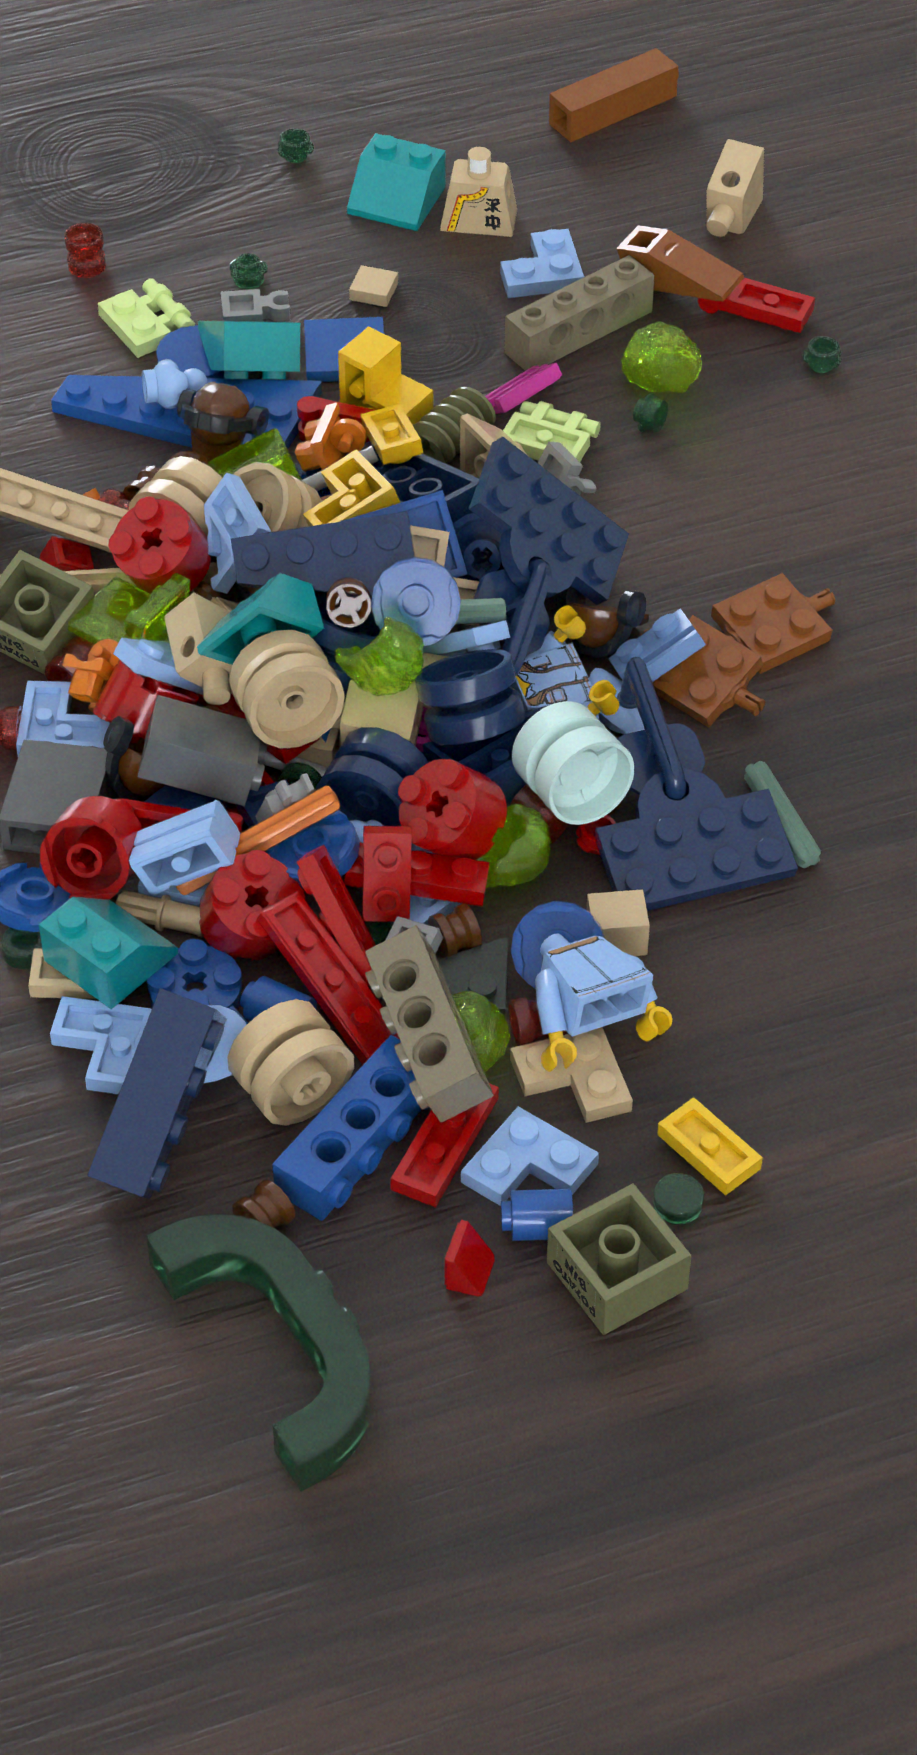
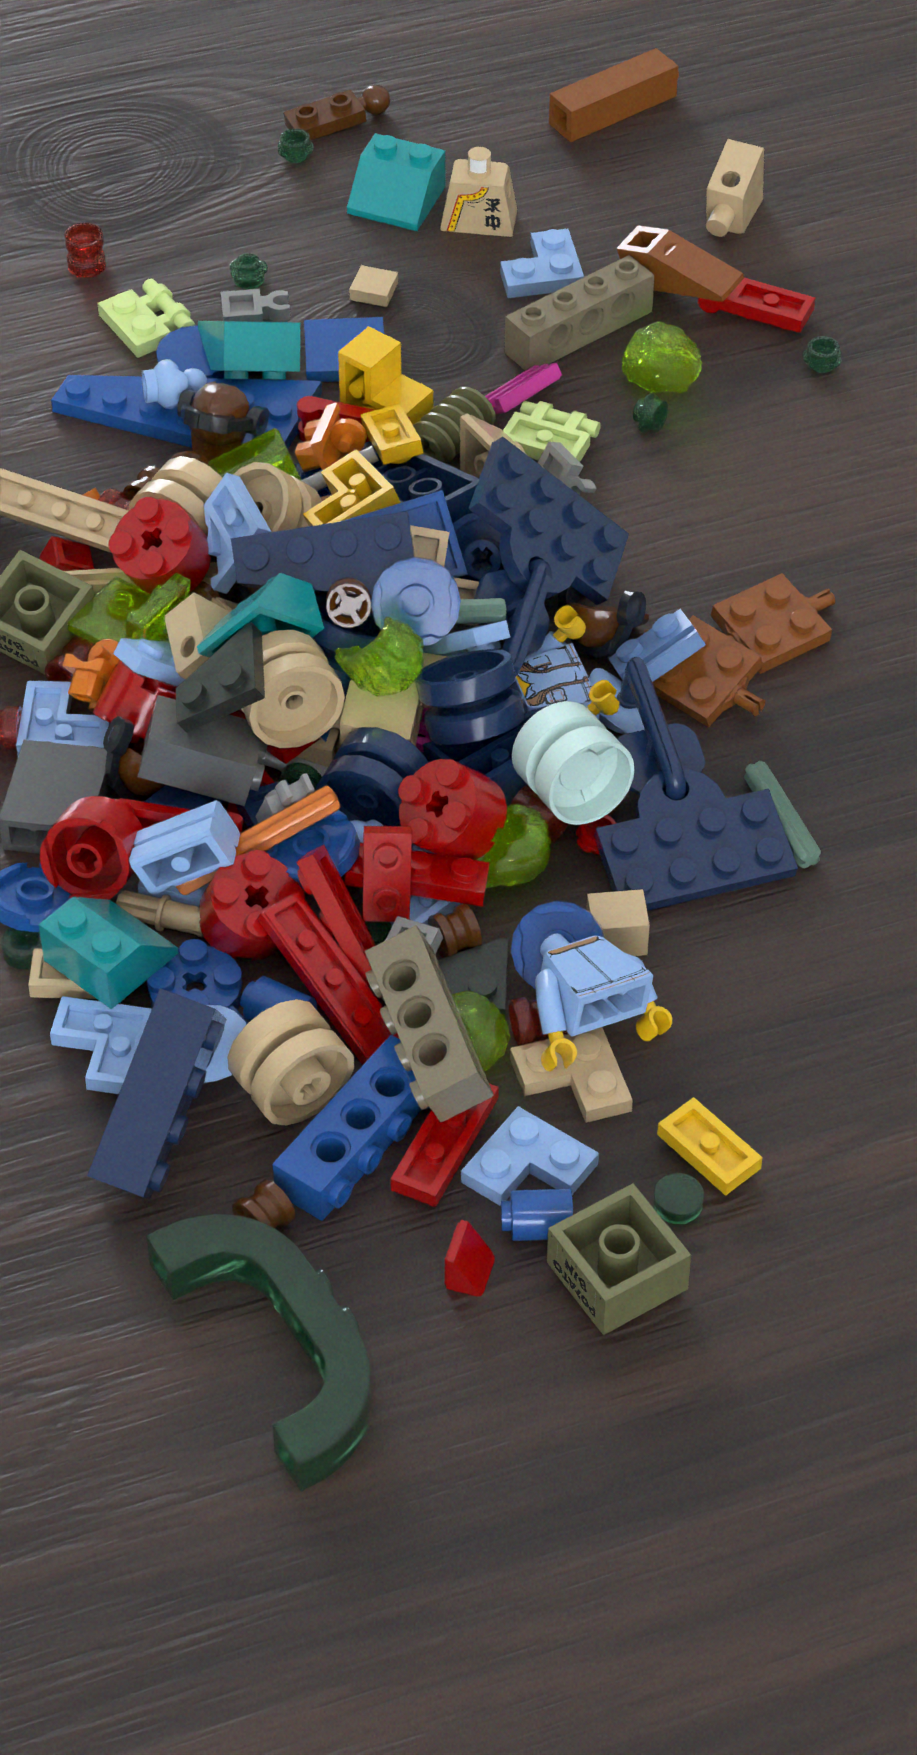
(223, 682): none -> pearl dark grey wing
(337, 111): none -> reddish brown plate

